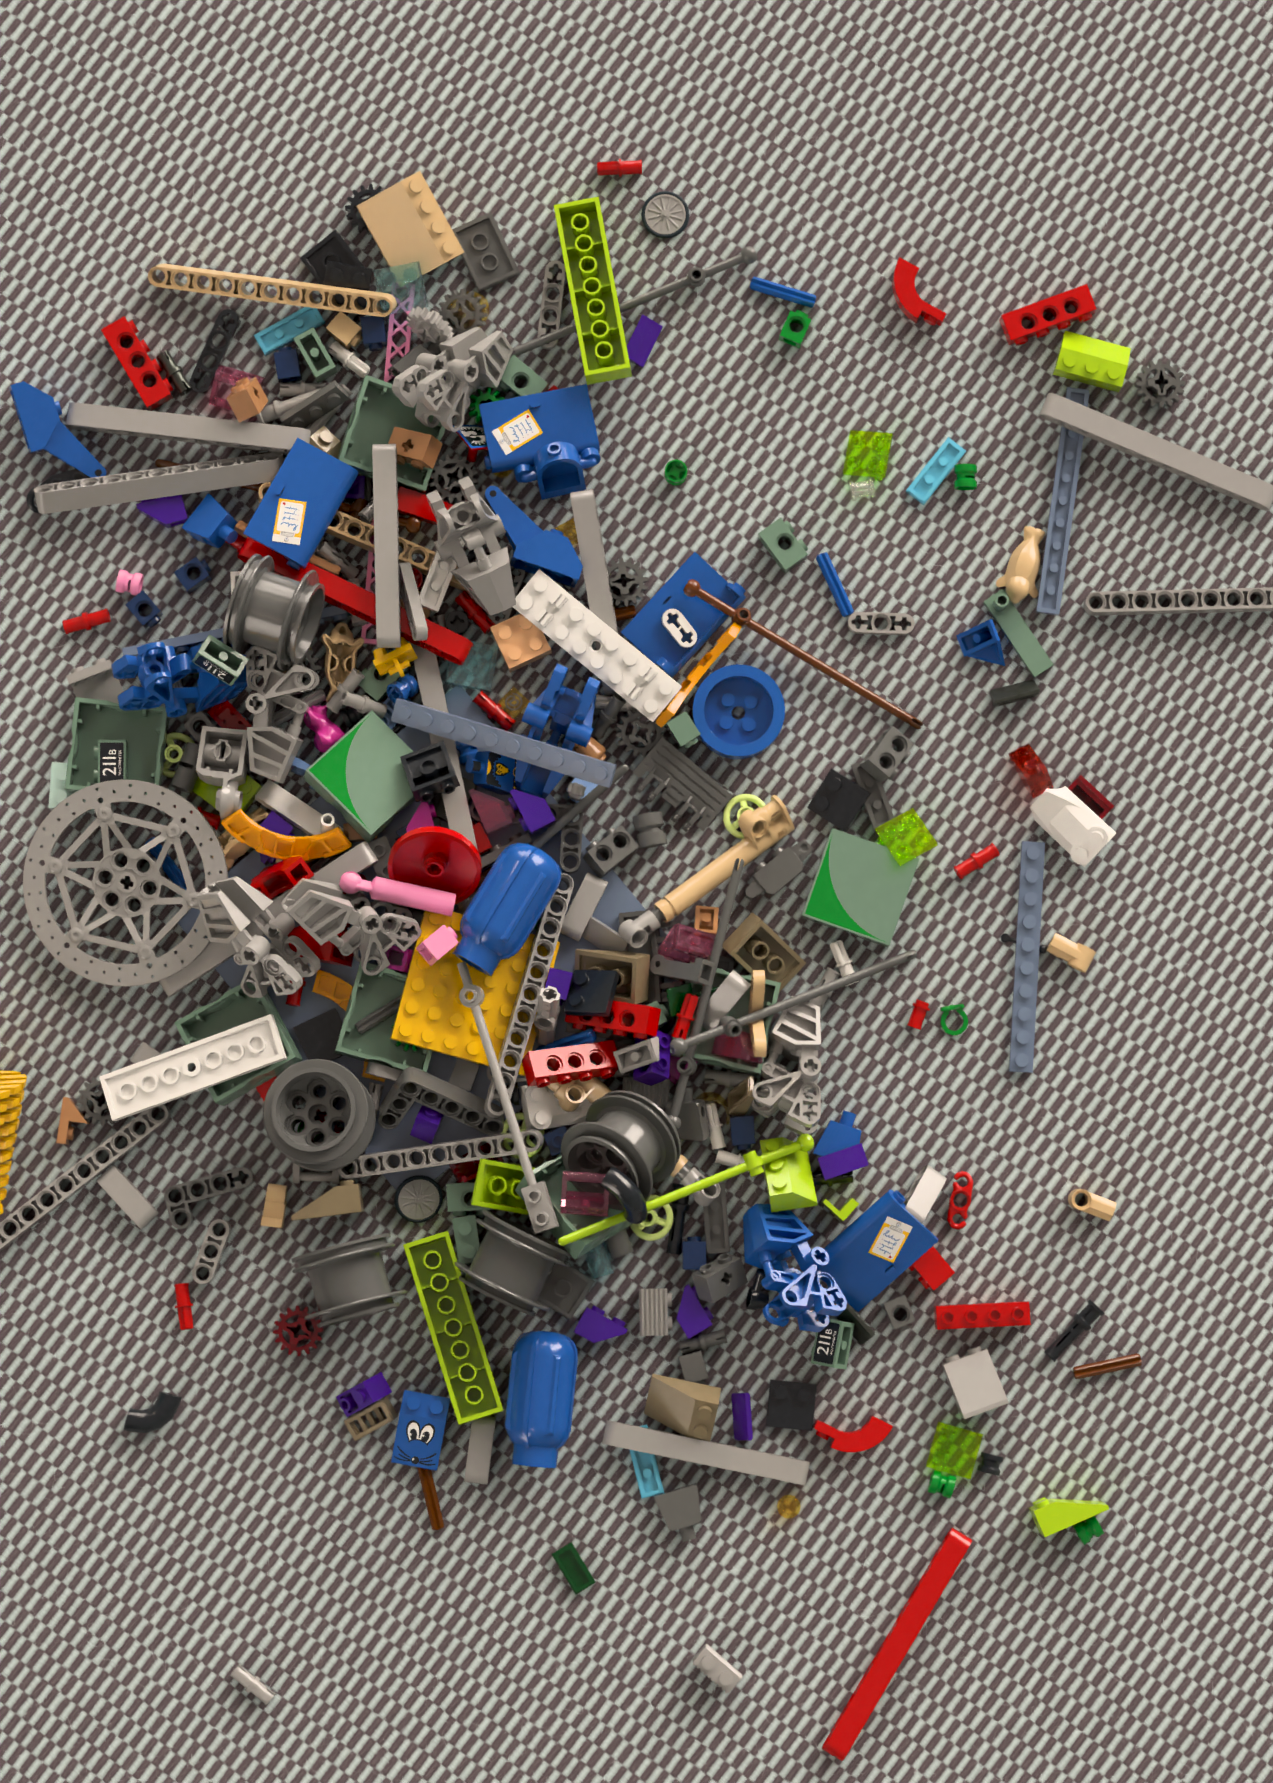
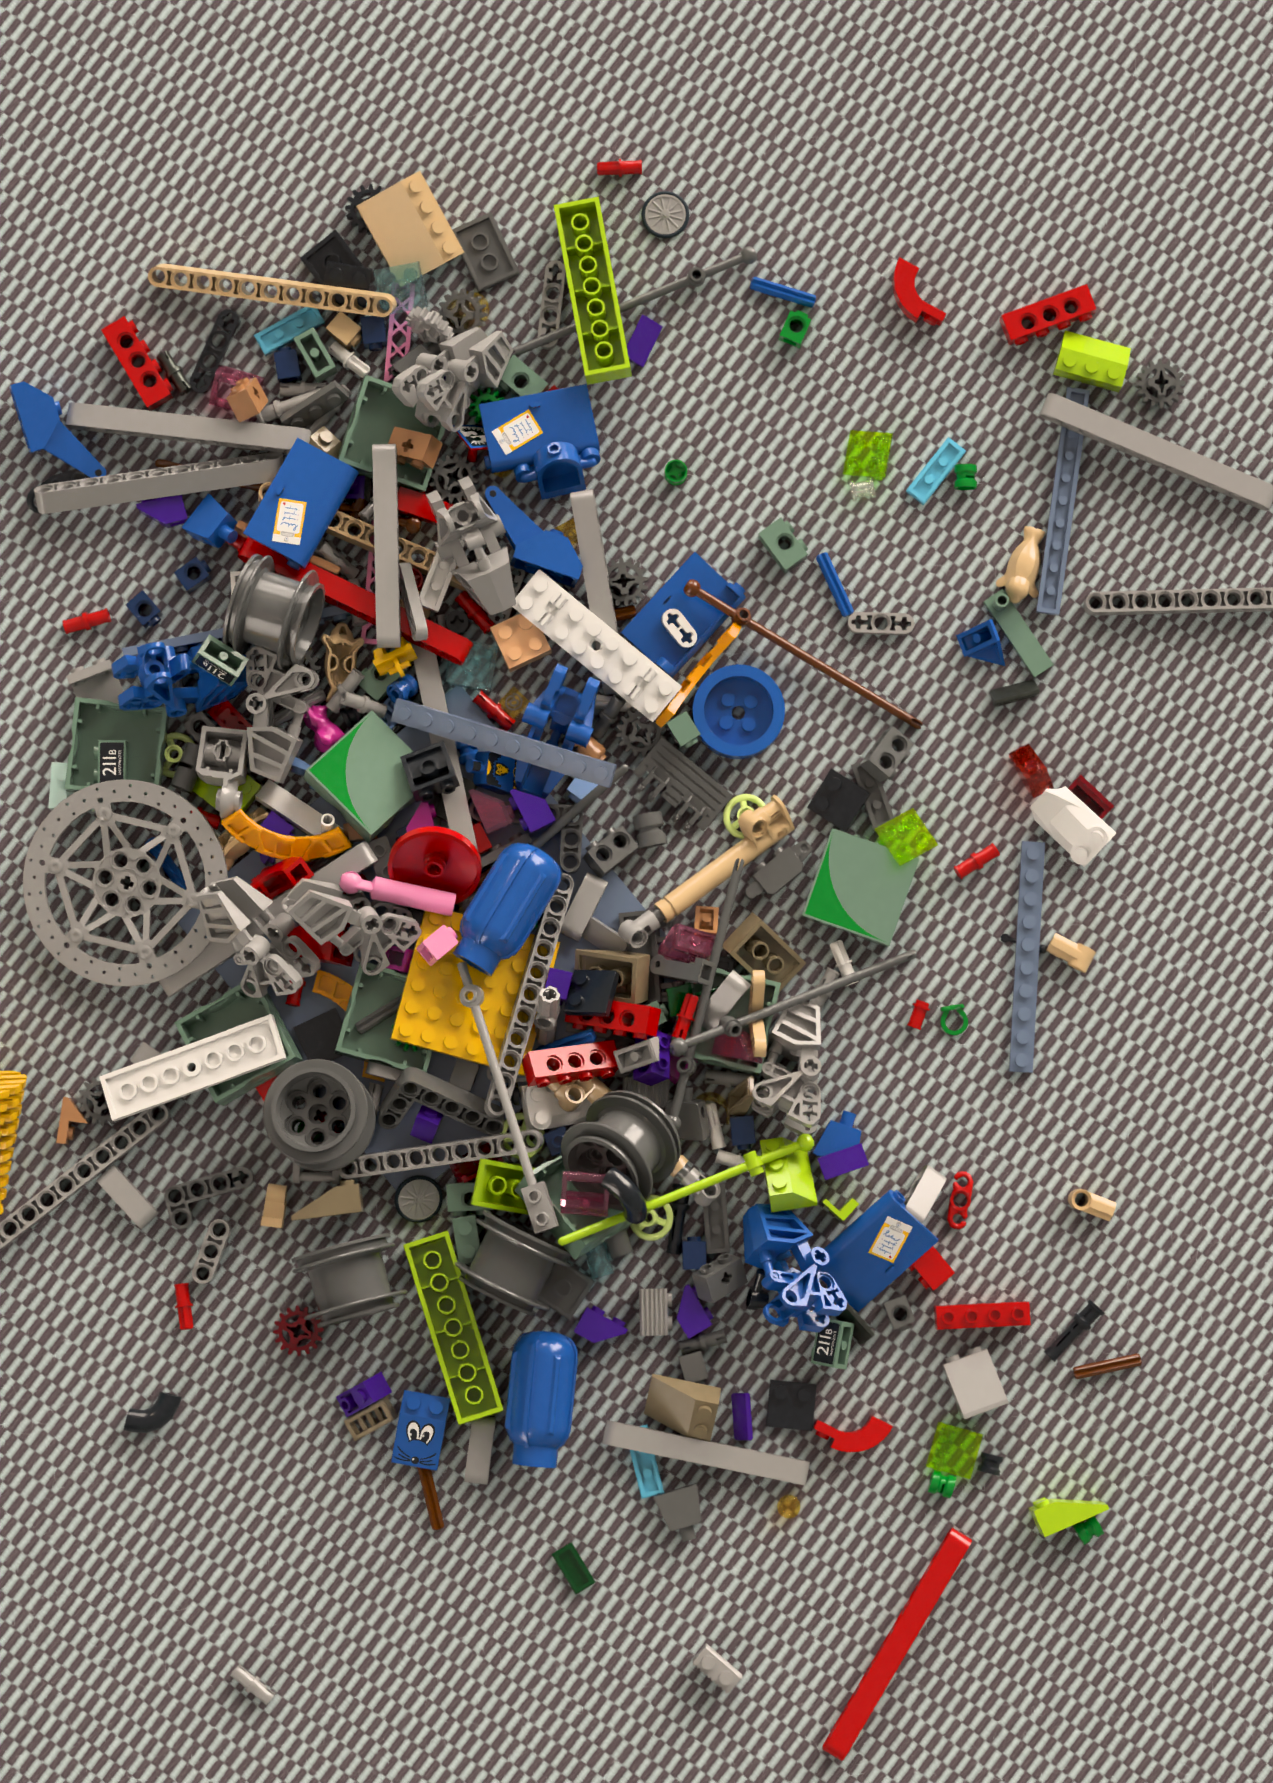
(129, 582): bright pink wheel -> none
(576, 791): light grey bar -> none
(835, 1180): black pin -> none

